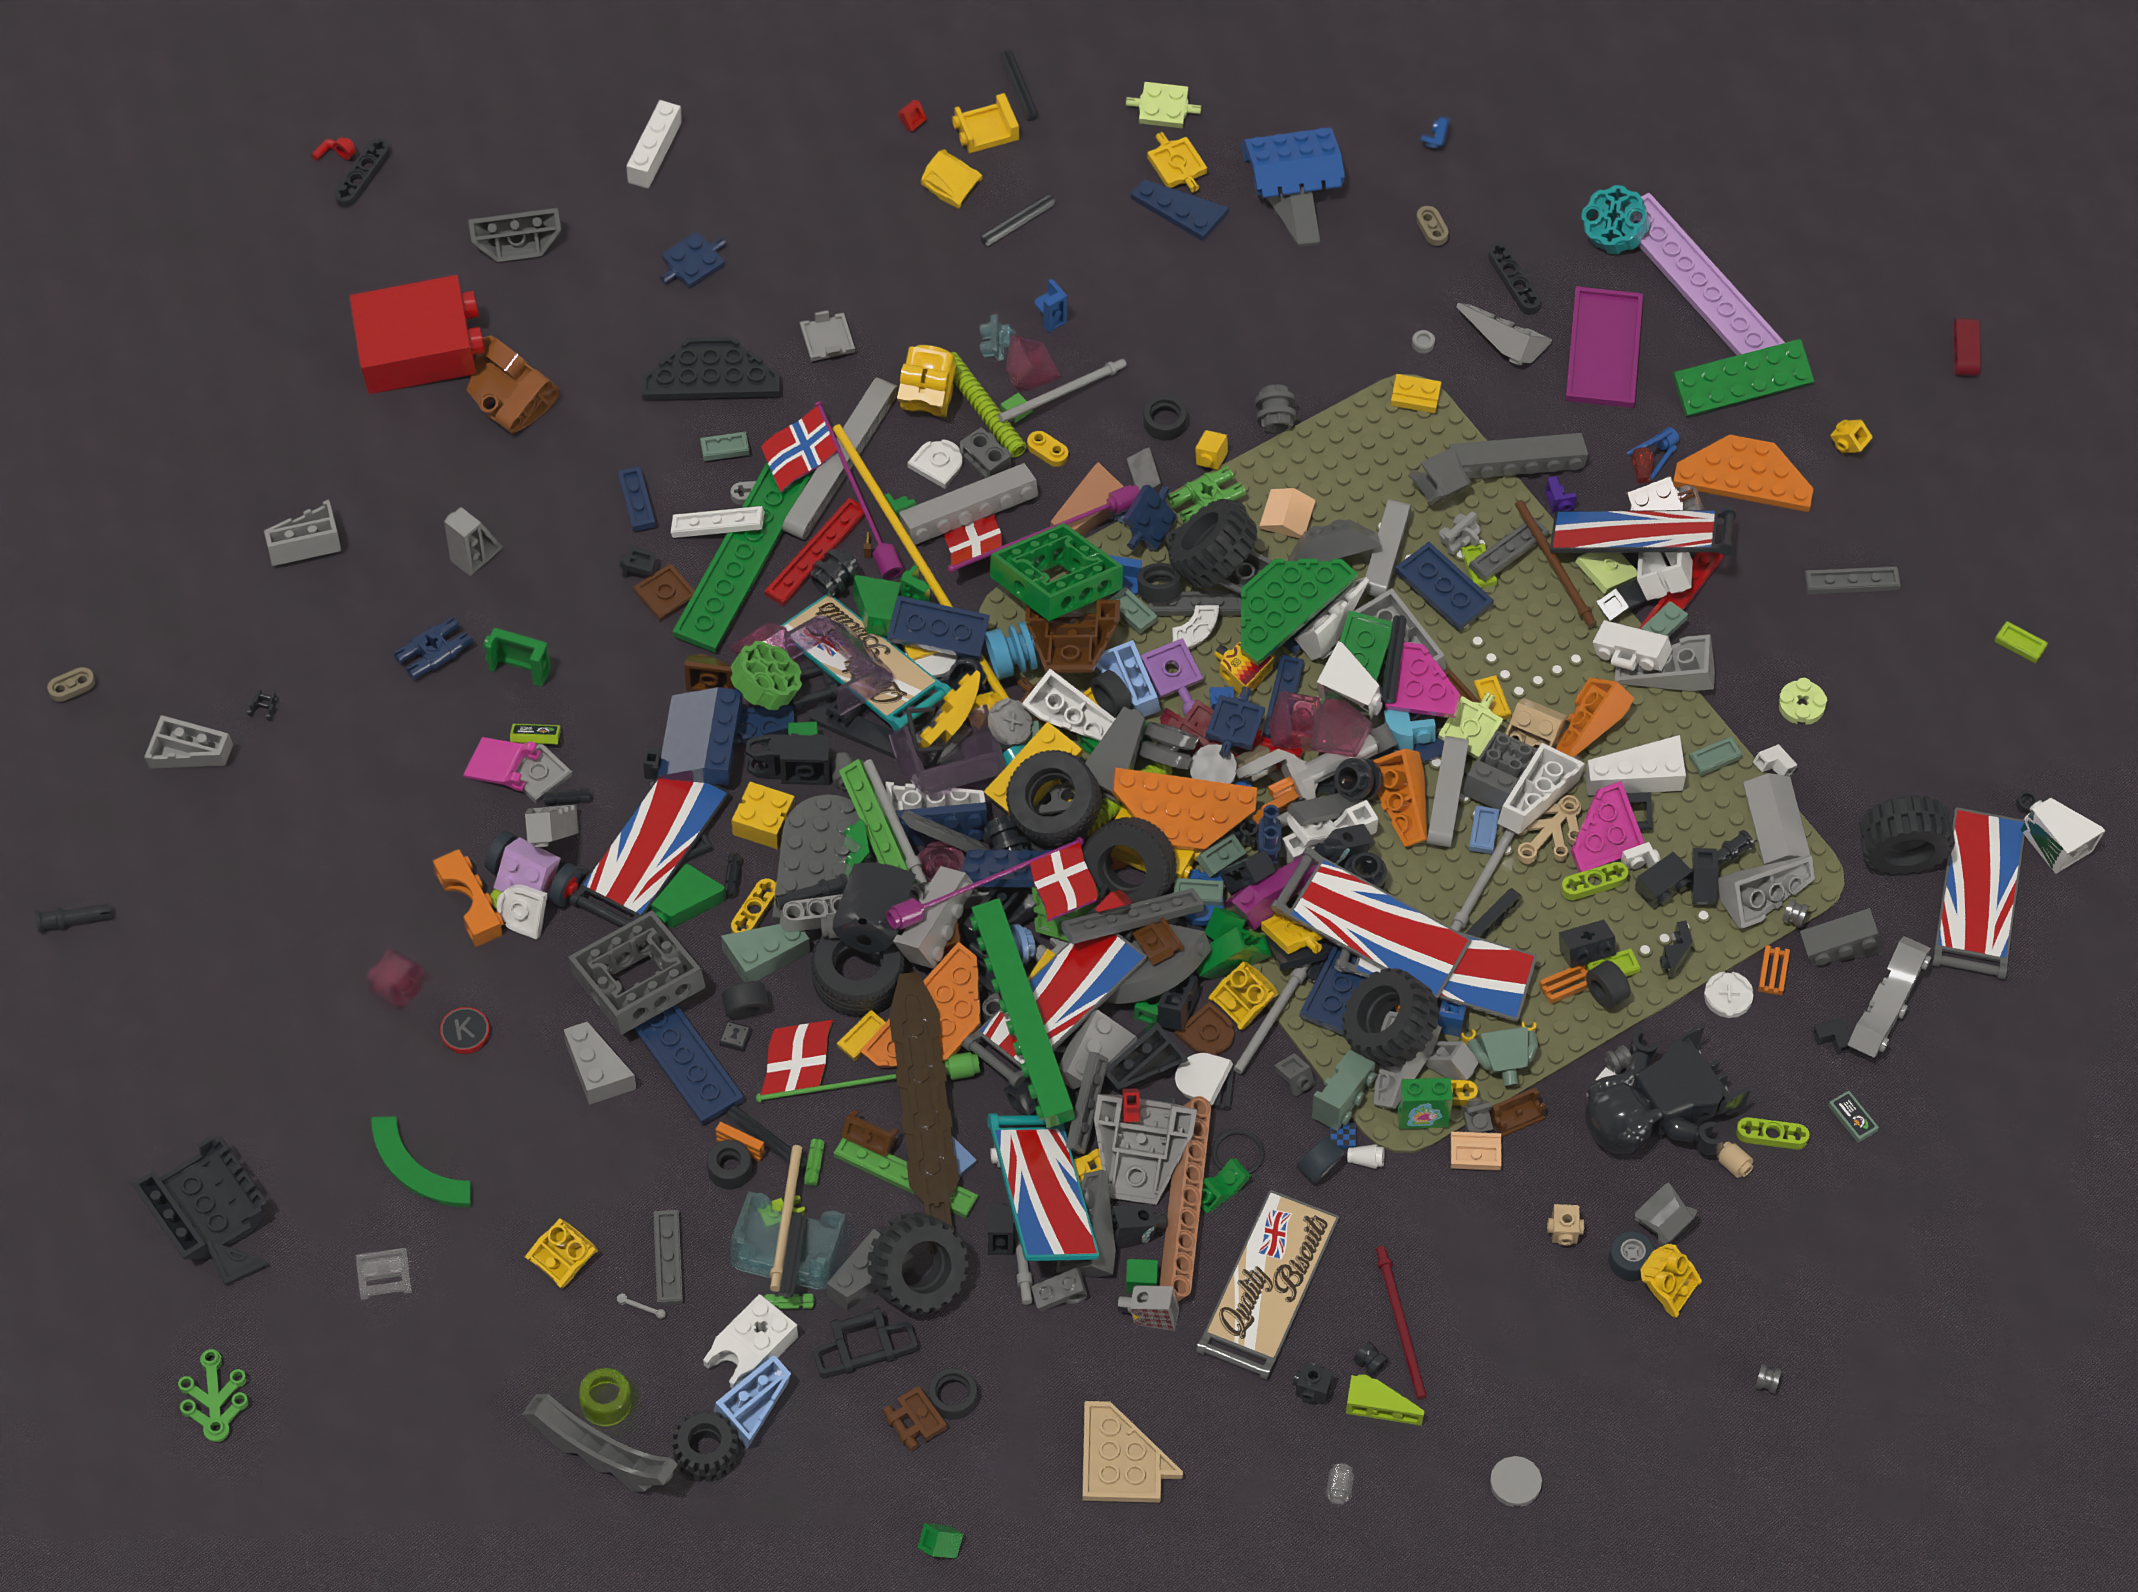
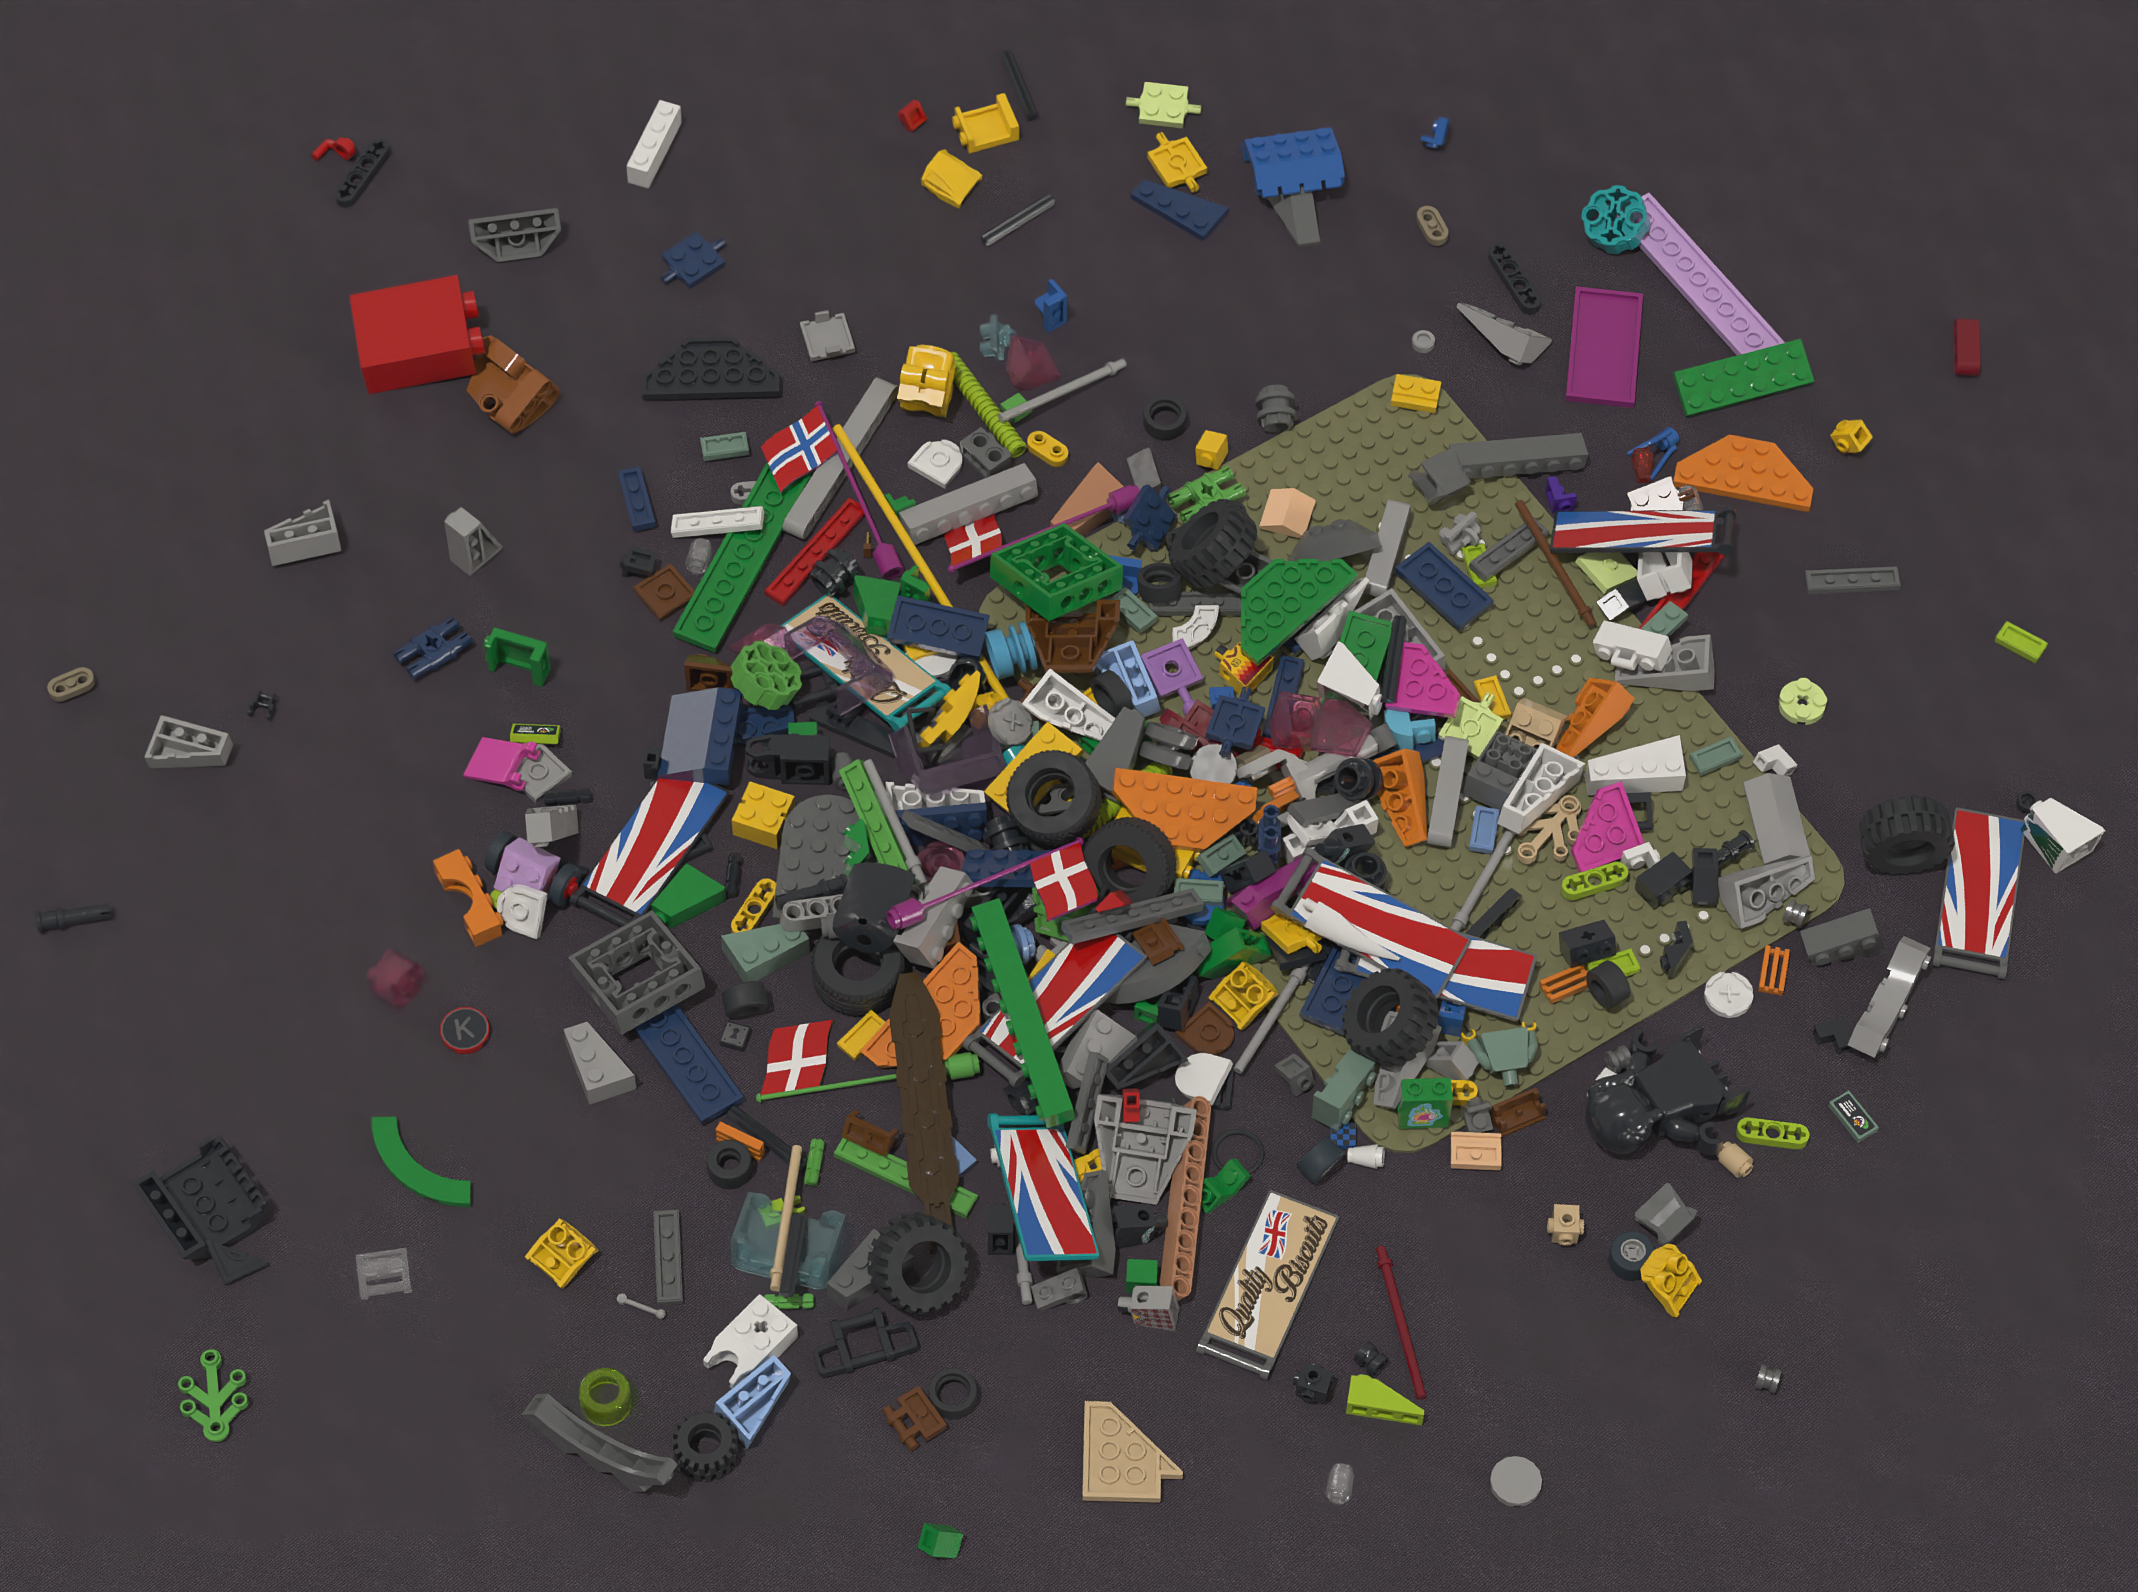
(699, 556): none -> clear brick
(1336, 928): none -> white piece

